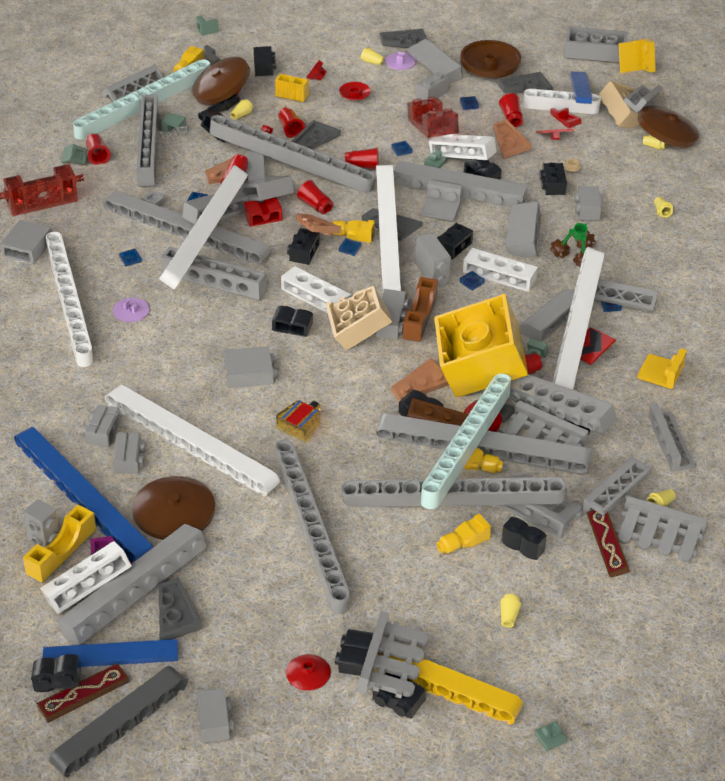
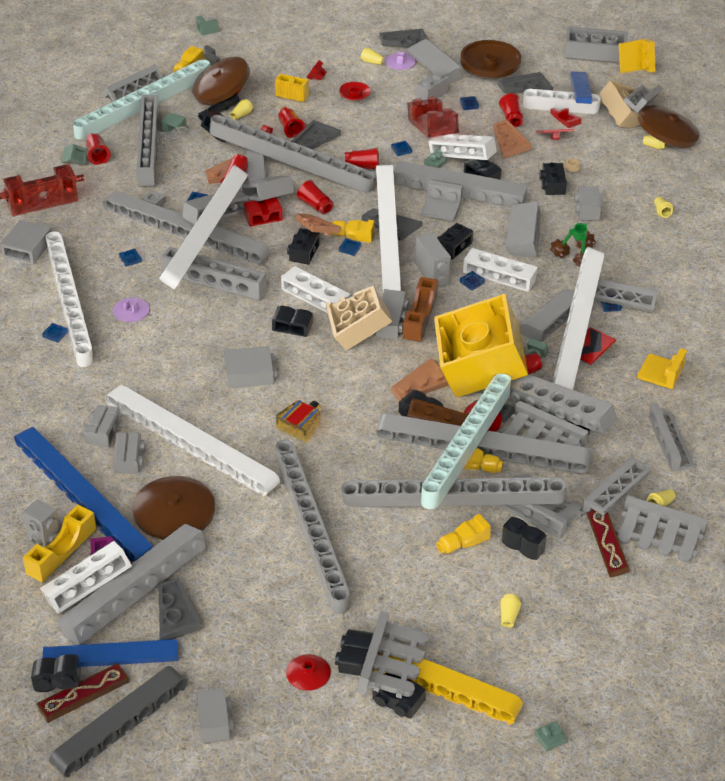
(55, 332): none -> clear blue tile
(264, 61): black brick -> none

